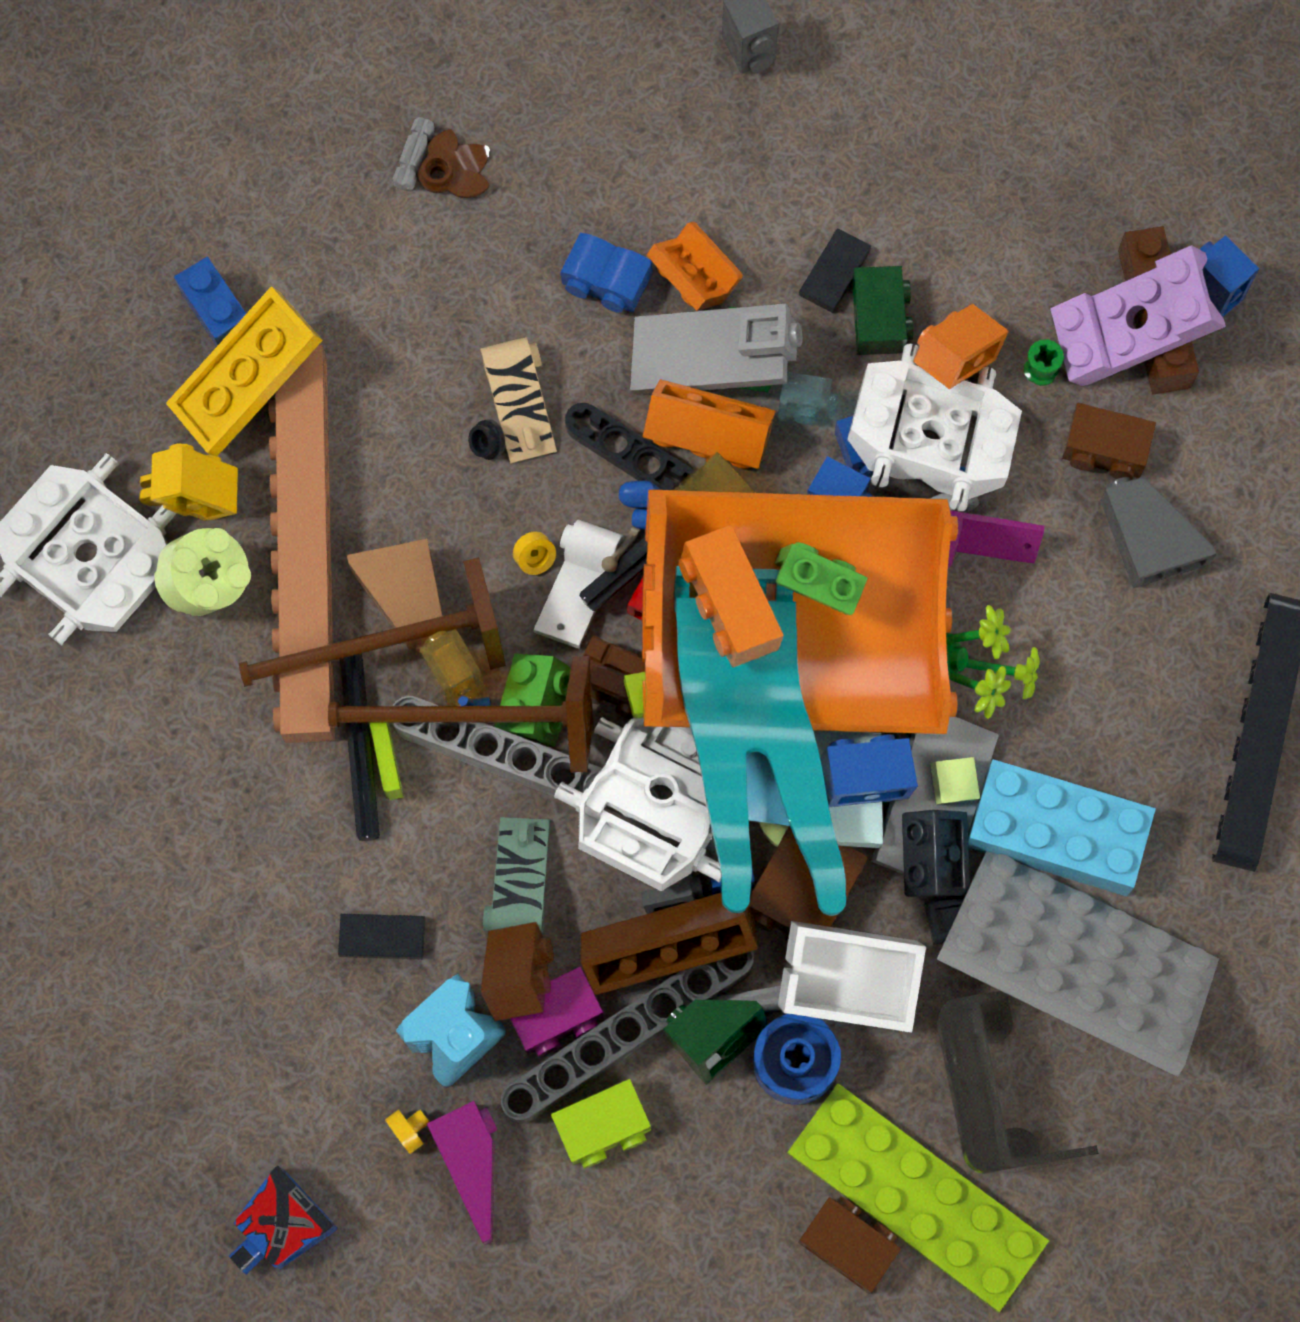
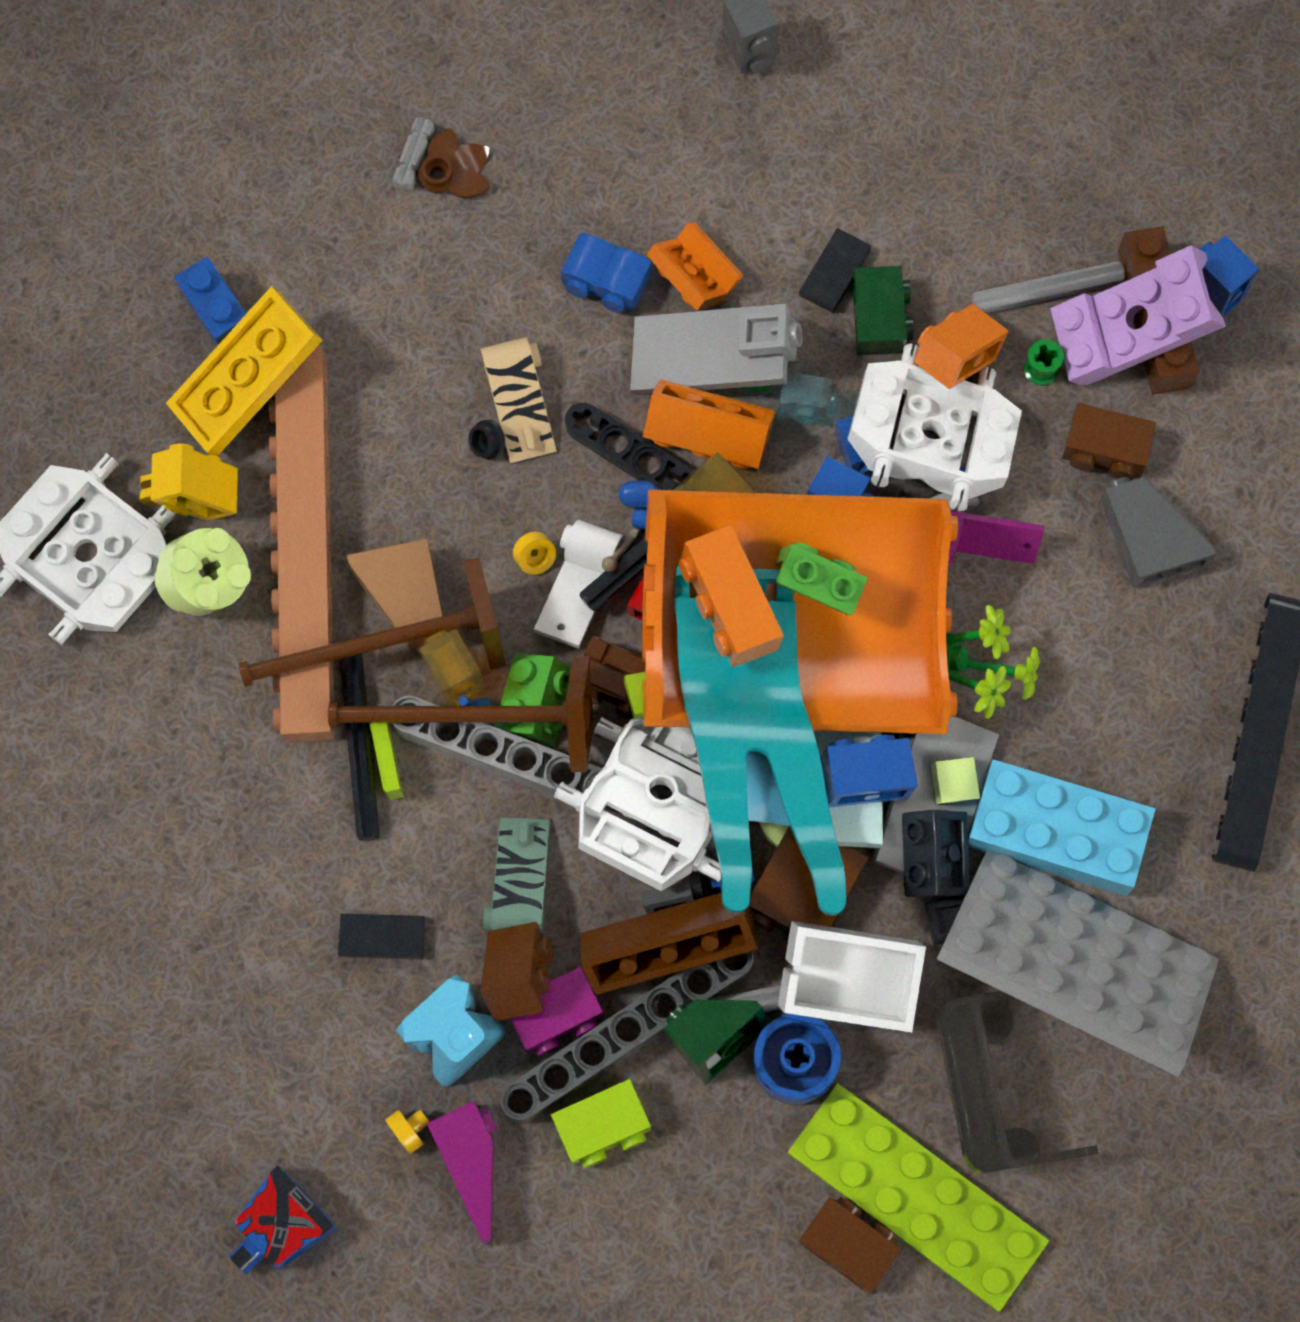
(1049, 287): none -> light grey axle

